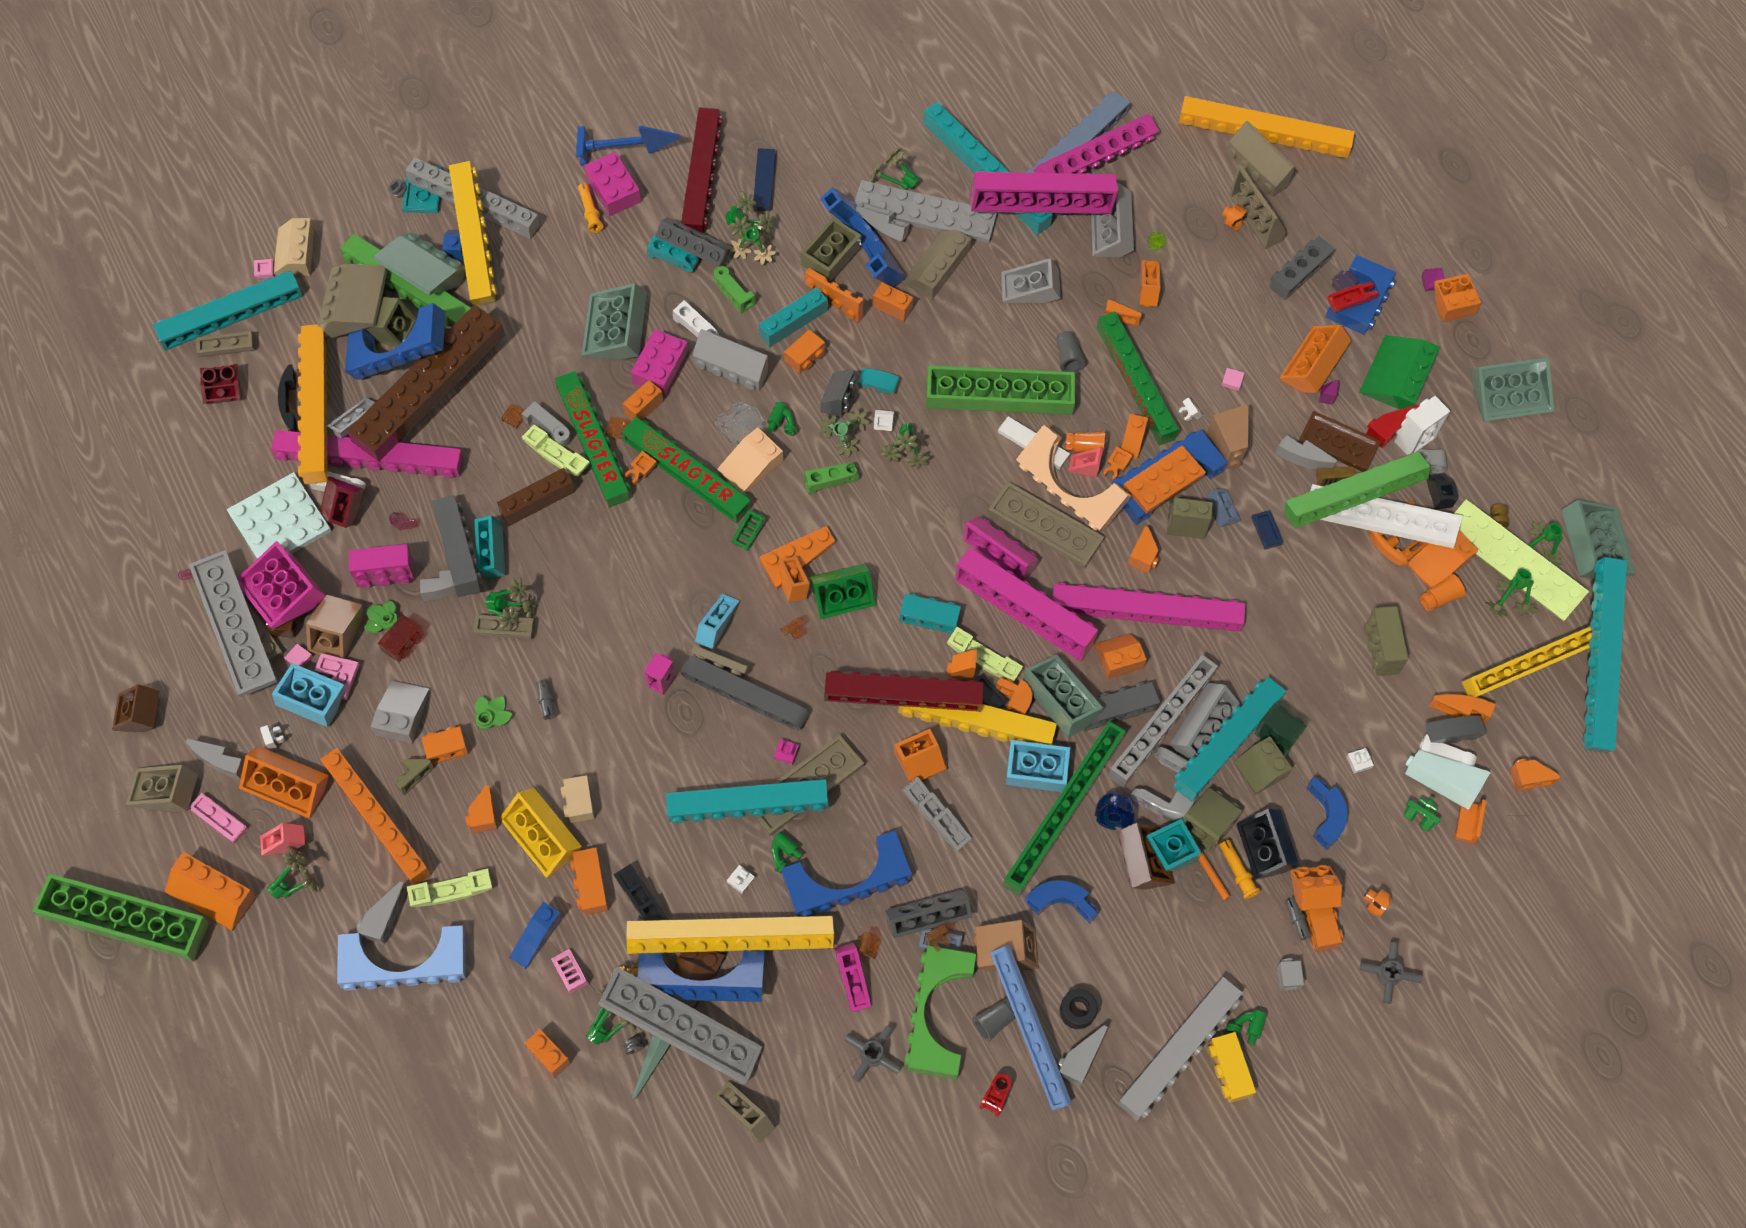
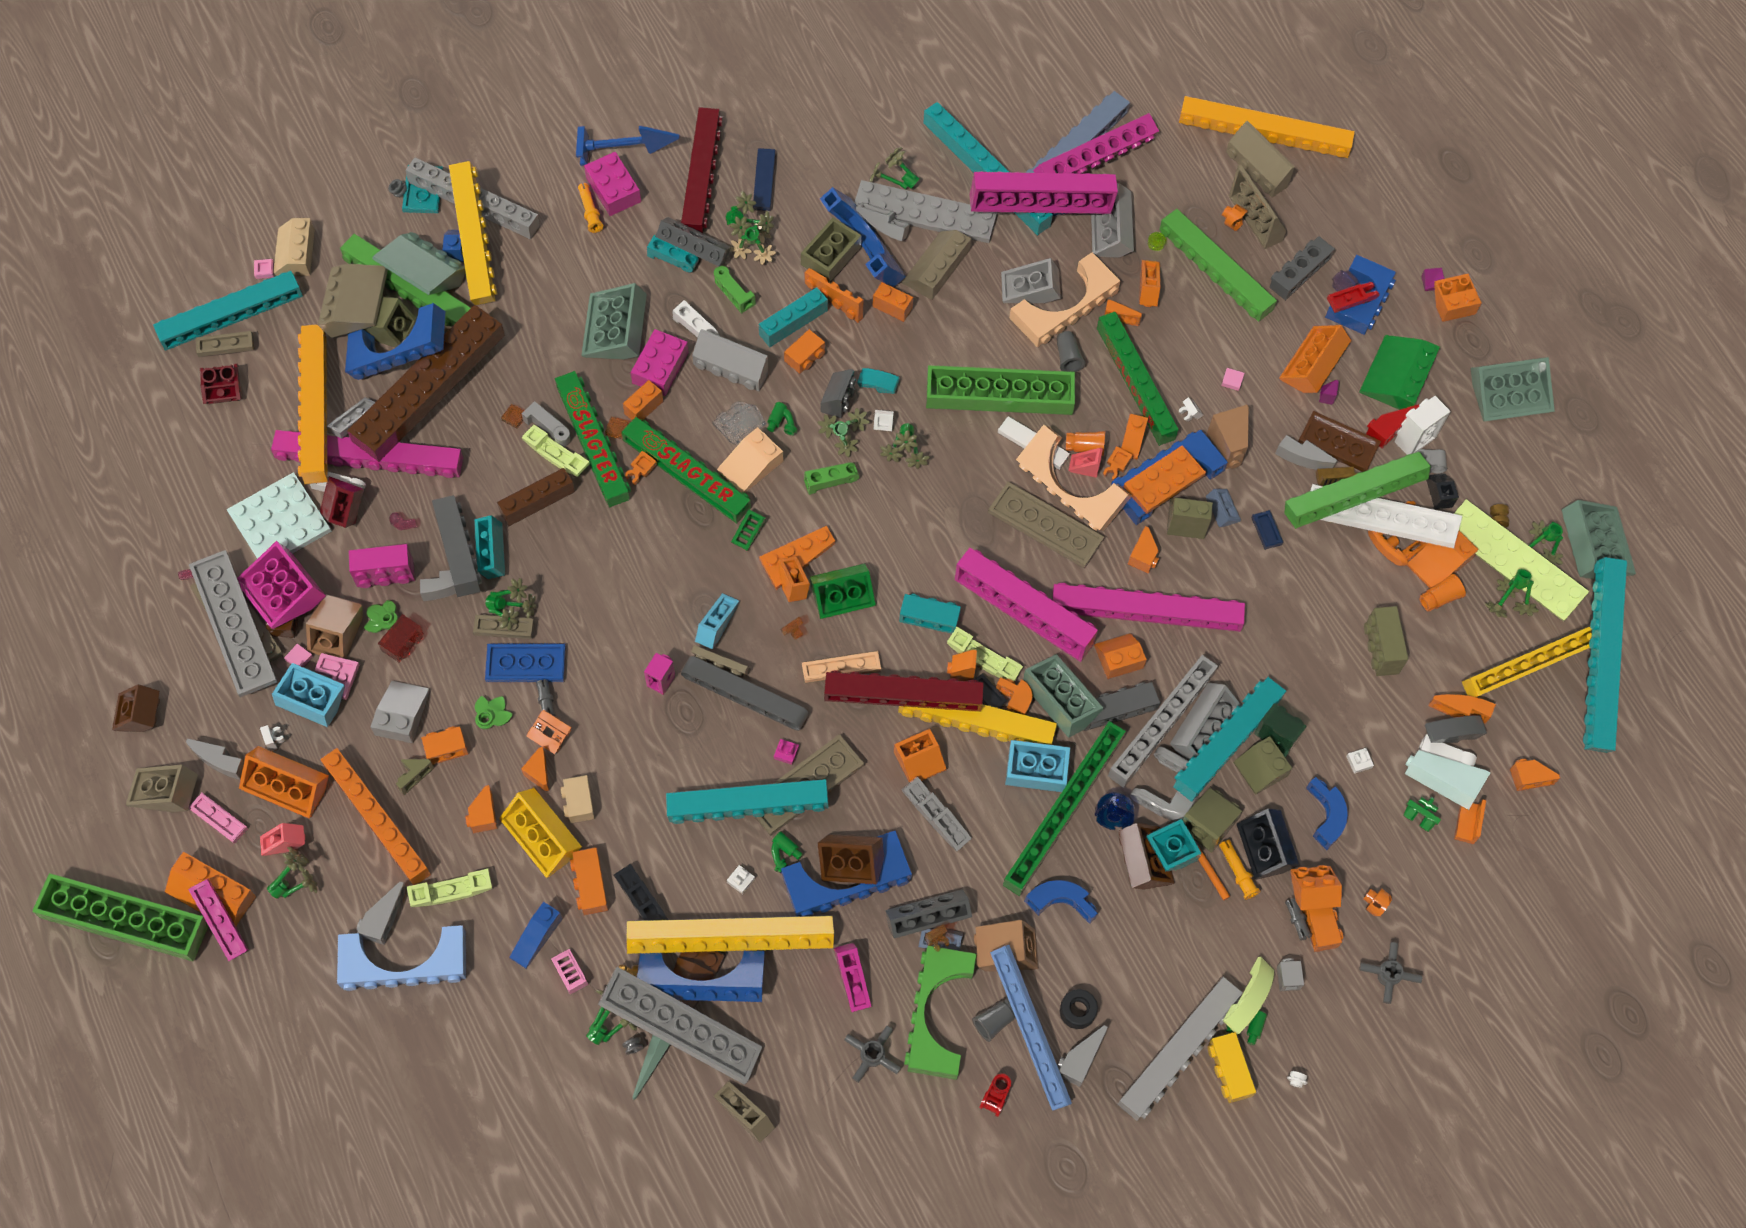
(218, 919): none -> dark pink plate
(287, 383): black slope -> none
(525, 662): none -> blue tile
(536, 769): none -> orange slope
(546, 720): none -> orange piece
(547, 1053): orange brick -> none
(851, 858): none -> reddish brown slope
(860, 663): none -> light nougat tile
(869, 945): clear orange tile -> none
(998, 547): dark pink slope -> none
(1042, 324): none -> light nougat arch
(1217, 265): none -> bright green brick
(1253, 997): none -> yellowish green slope
(1297, 1079): none -> white plate

